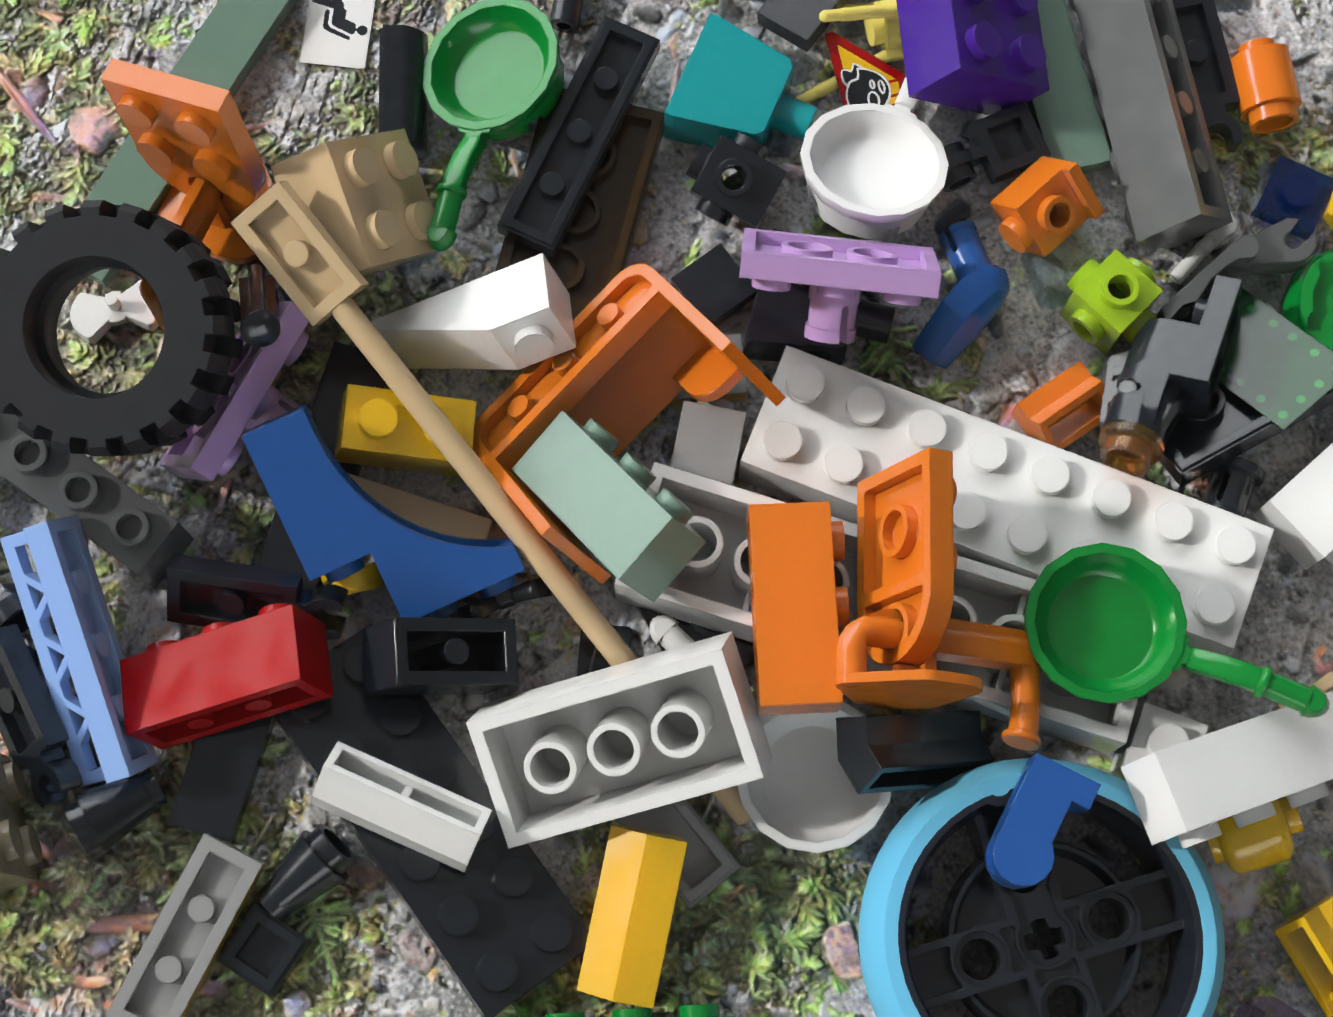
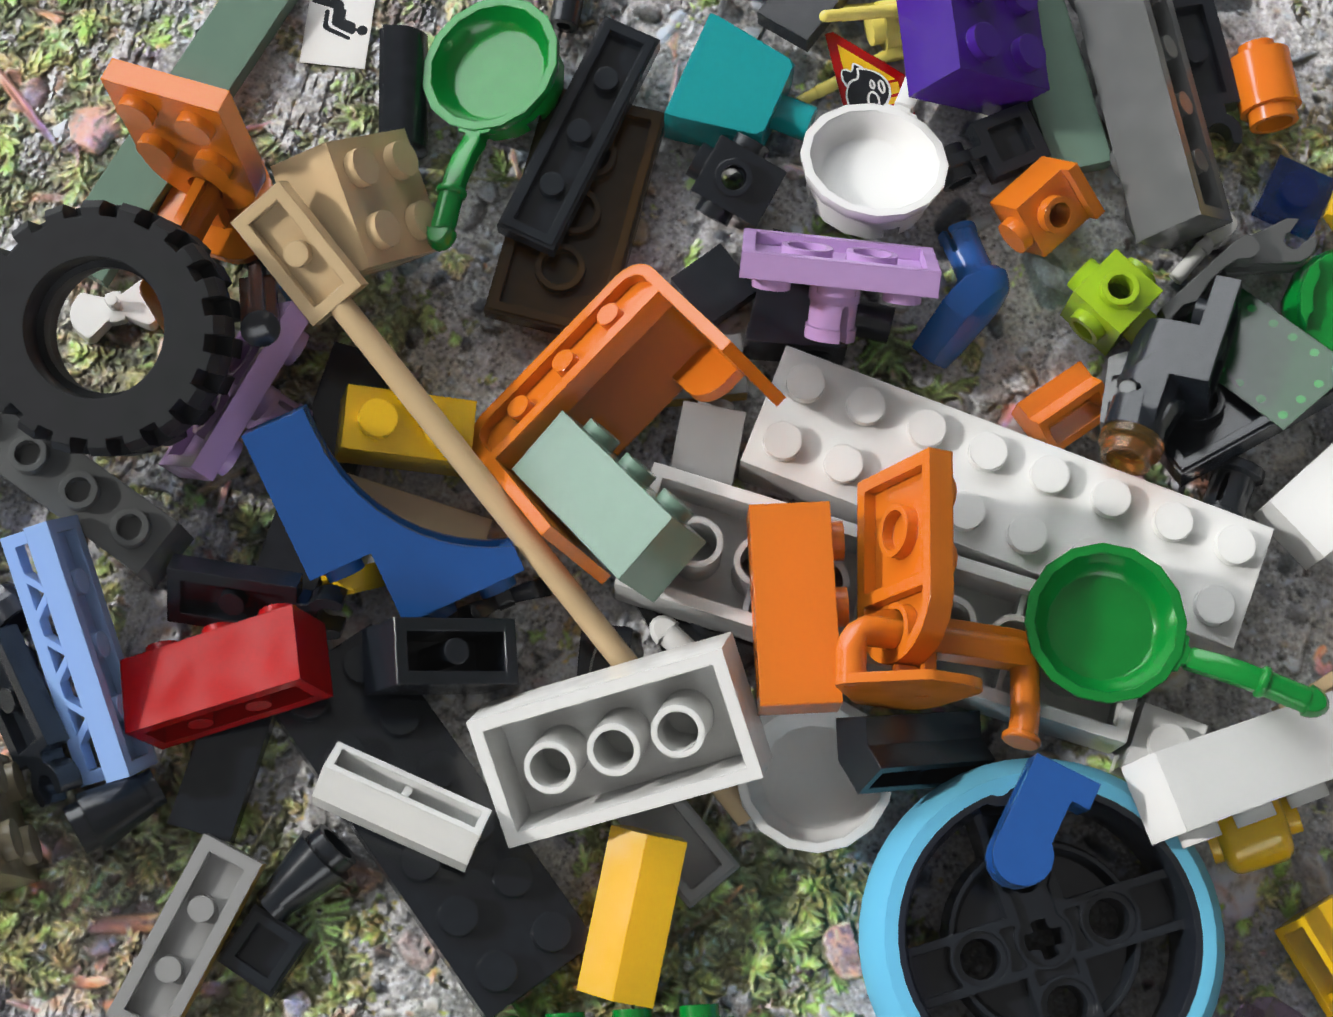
(487, 323): white slope -> none

